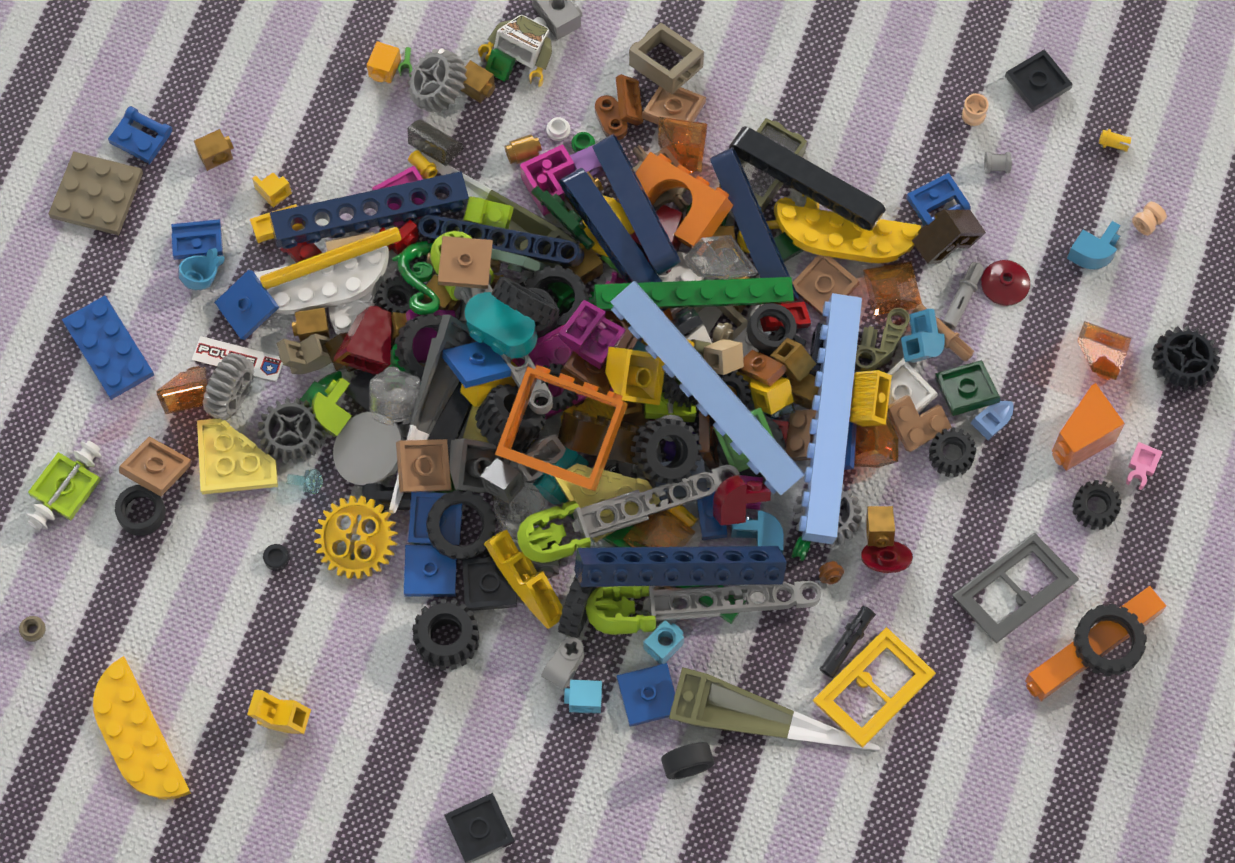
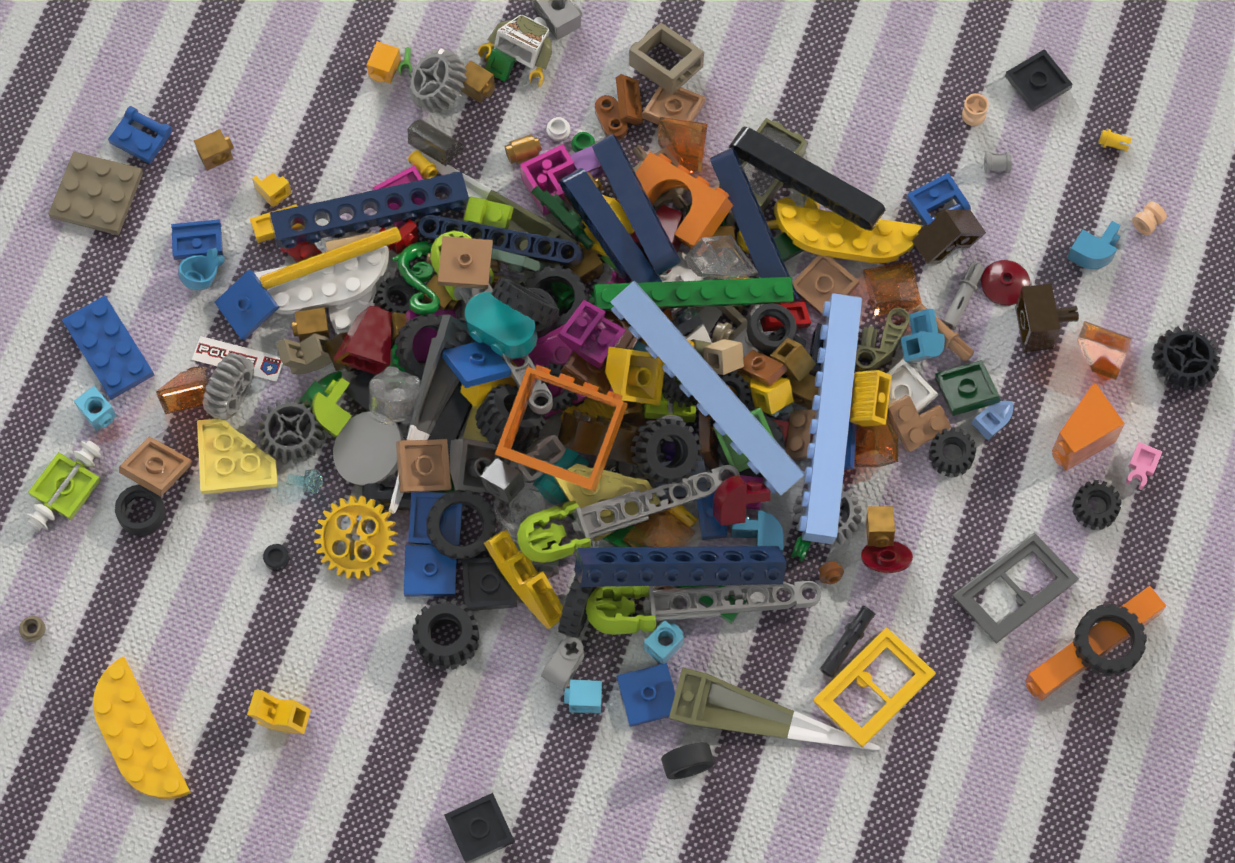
(90, 400): none -> medium azure brick
(1040, 318): none -> dark brown brick

